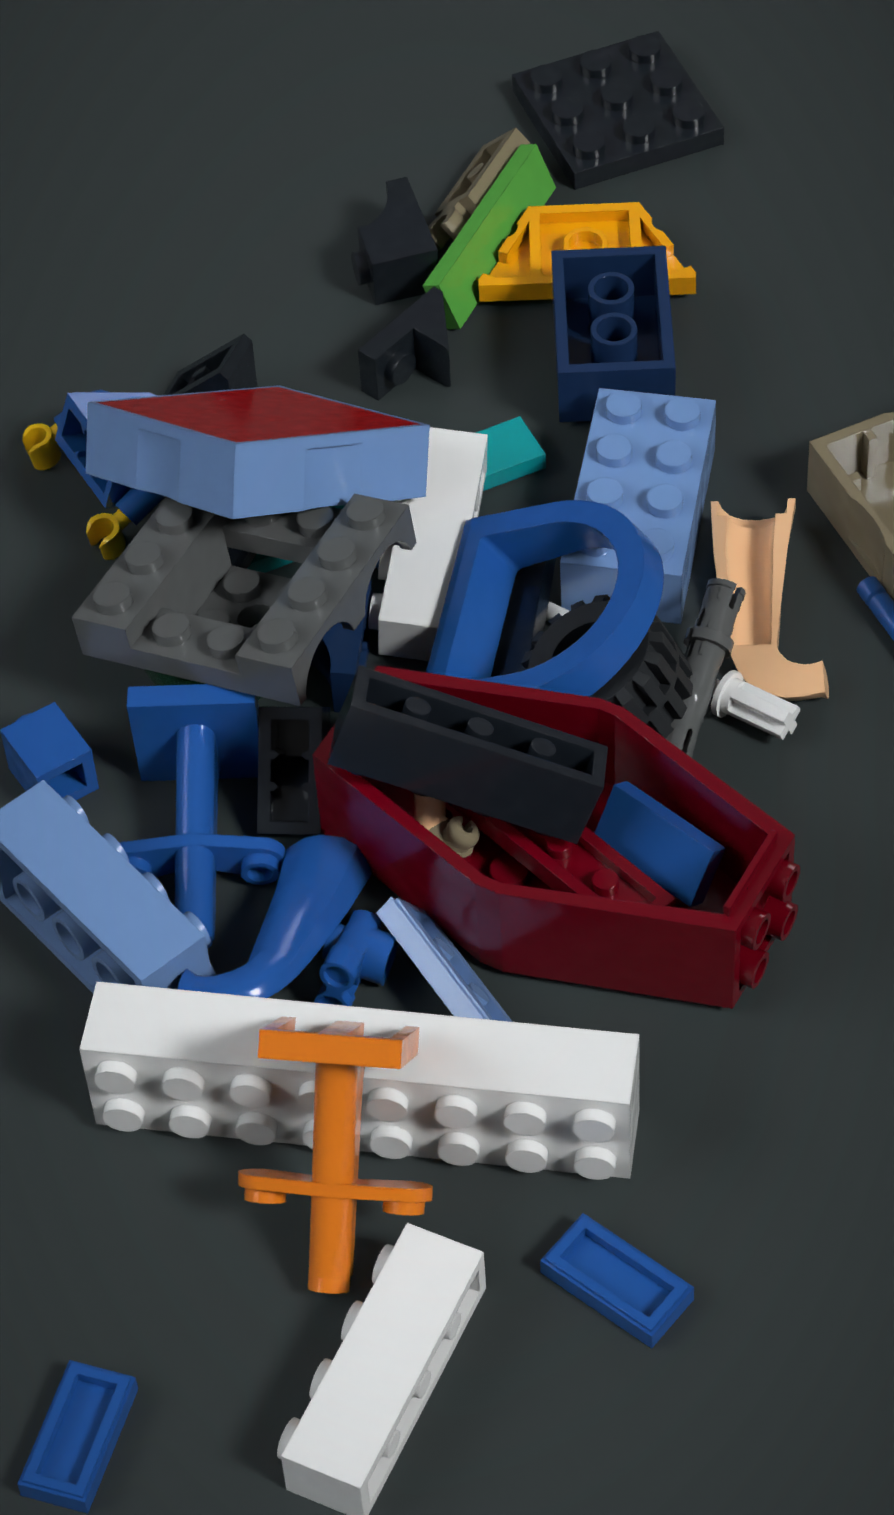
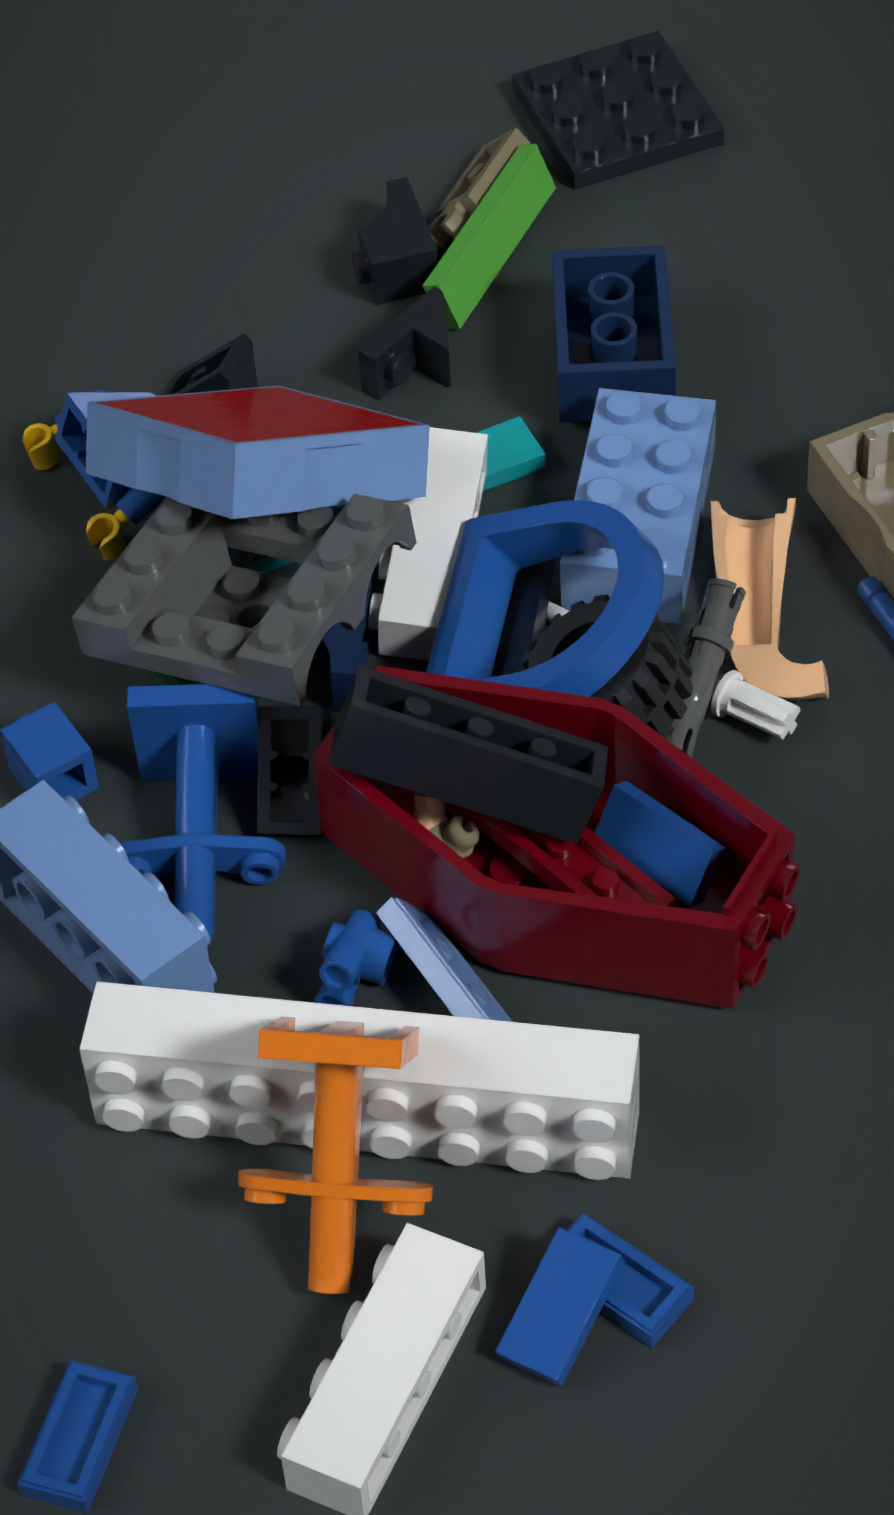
(311, 898): blue animal -> none
(526, 260): light orange wing -> none
(560, 1307): none -> blue tile

